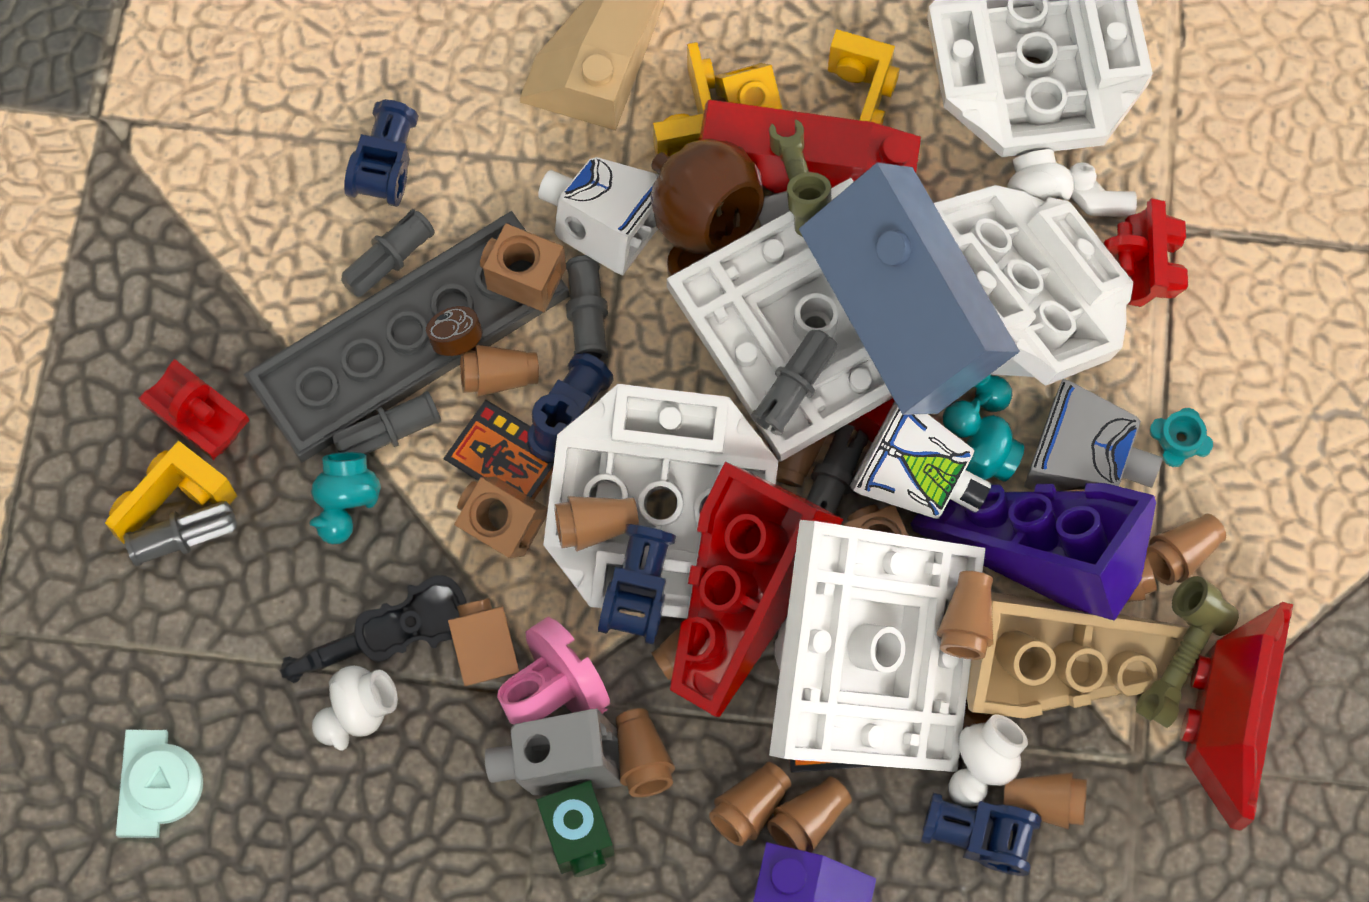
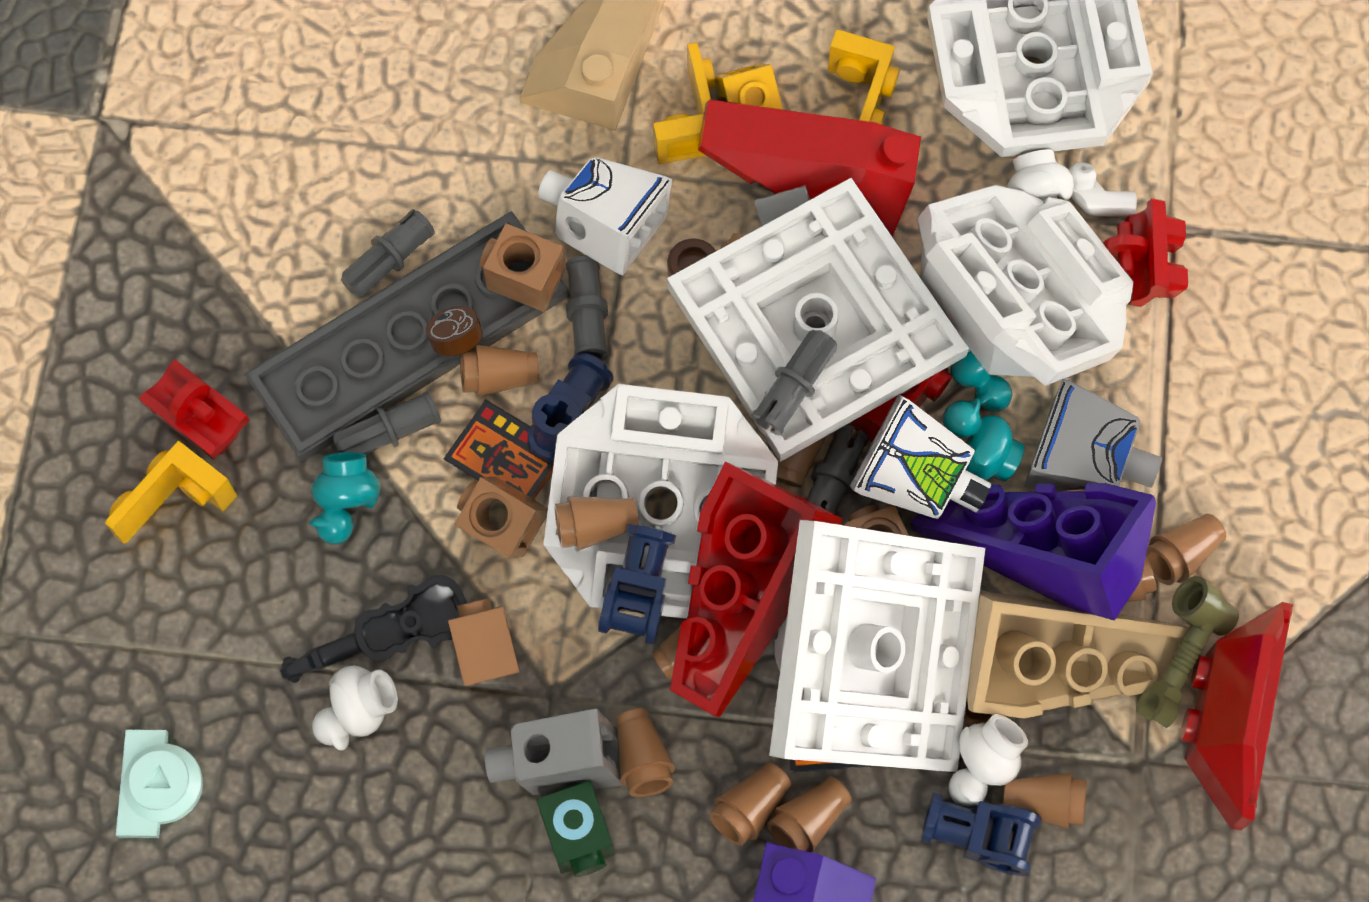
(180, 532): dark grey axle -> none
(382, 159): dark blue connector -> none
(552, 679): bright pink tile -> none
(693, 188): reddish brown piece -> none
(806, 190): olive brick -> none
(908, 289): sand blue brick -> none
(968, 618): medium nougat cone -> none
(1192, 426): teal plate -> none

